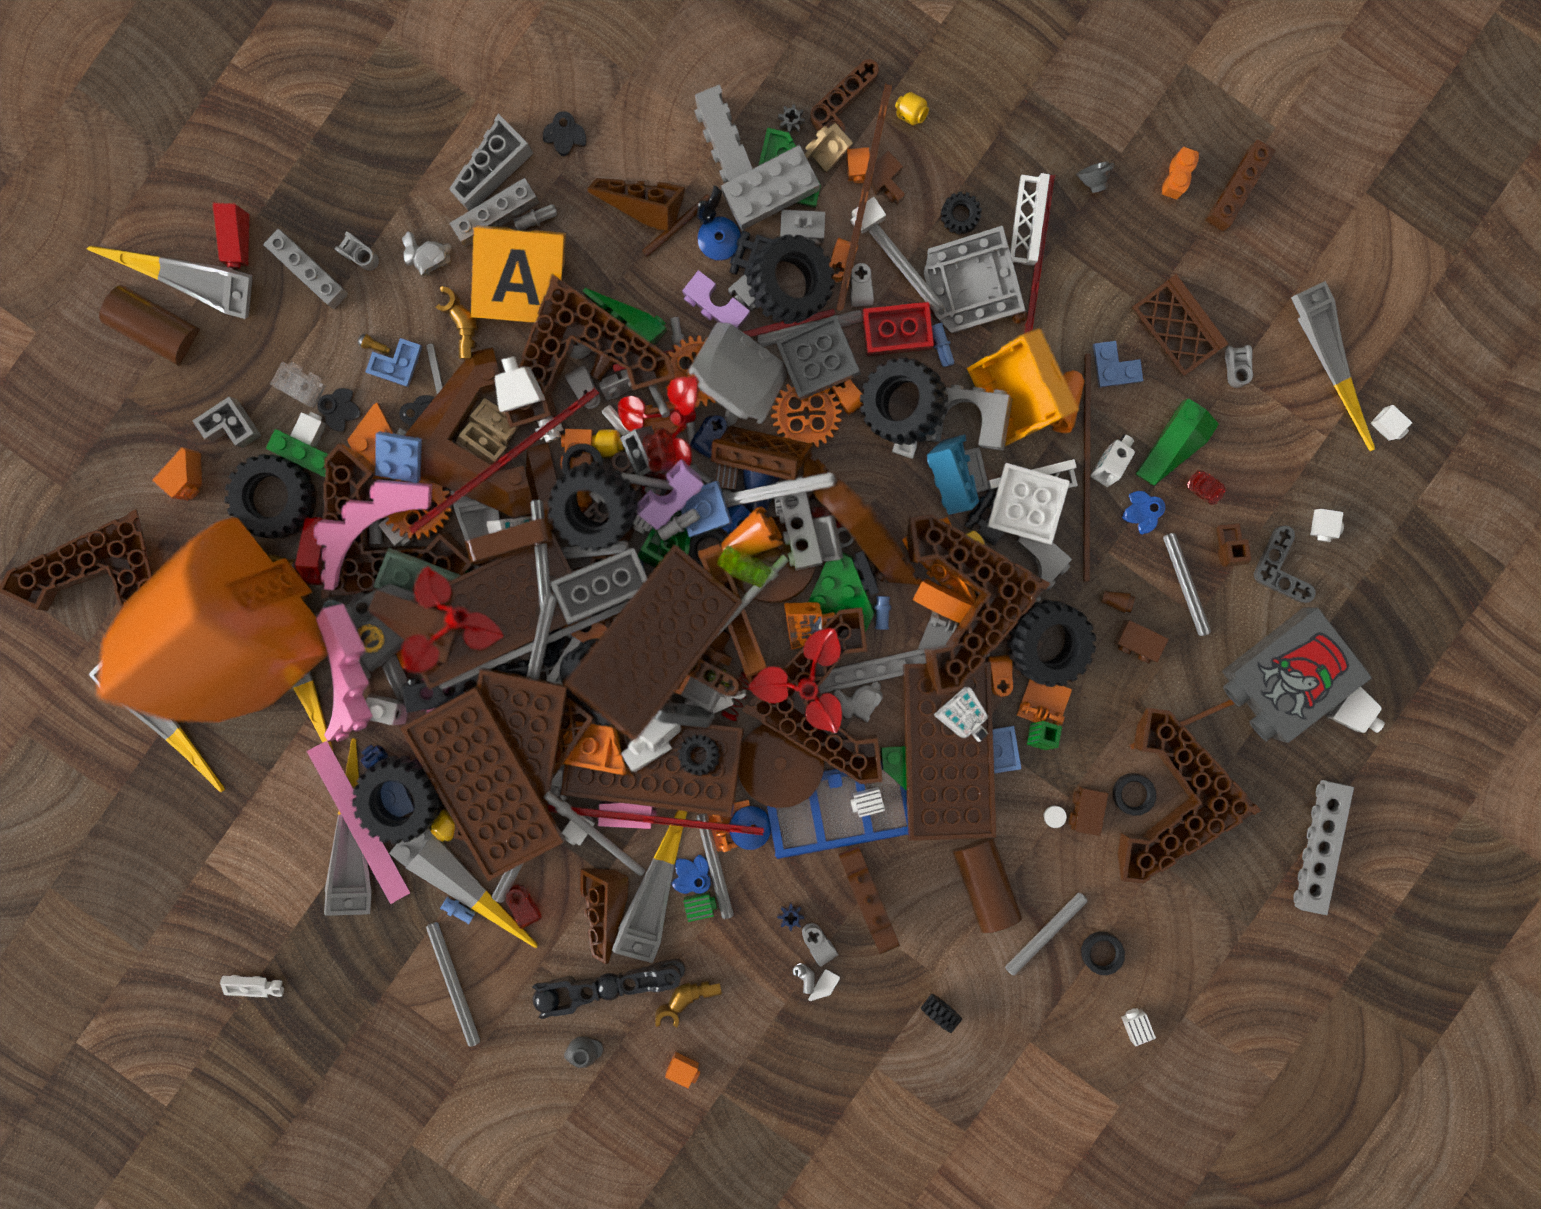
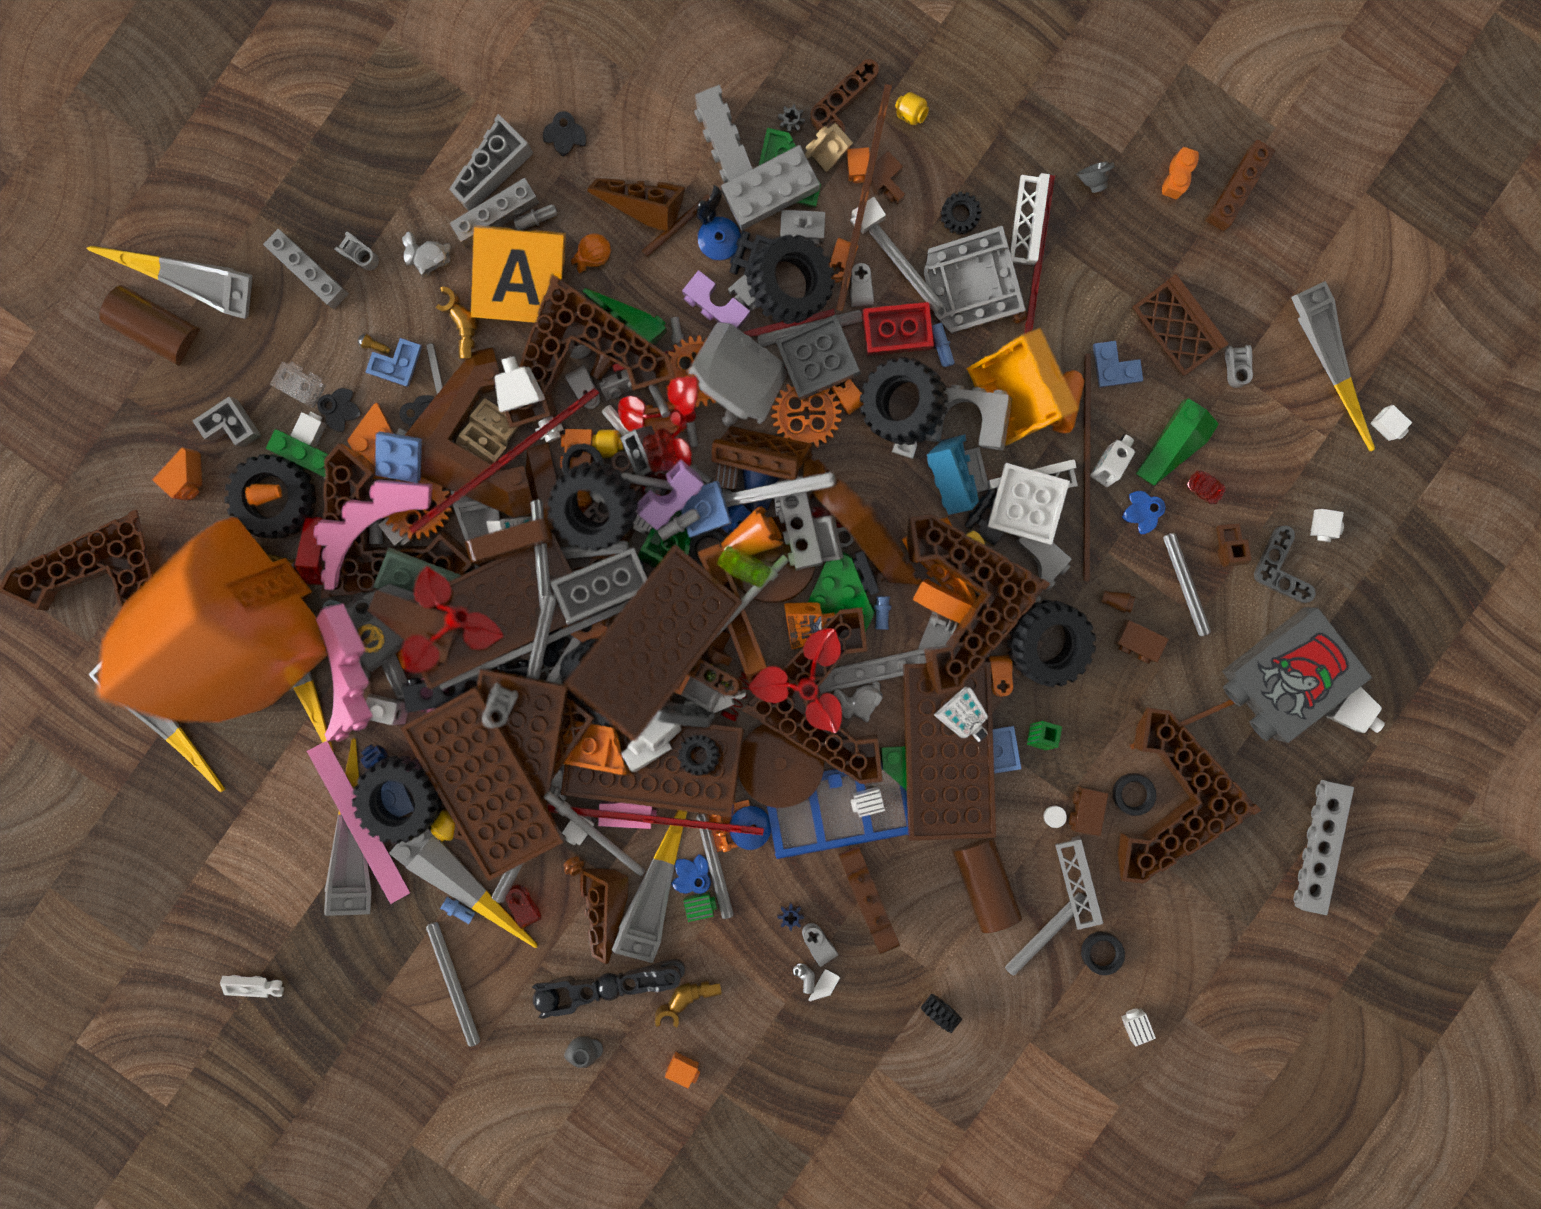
(232, 234): red slope -> none
(262, 493): none -> orange cone
(499, 702): none -> light grey piece
(573, 866): none -> dark orange plate
(592, 252): none -> orange piece
(706, 435): dark blue piece -> none
(1044, 703): orange hinge -> none
(1087, 881): none -> light grey fence

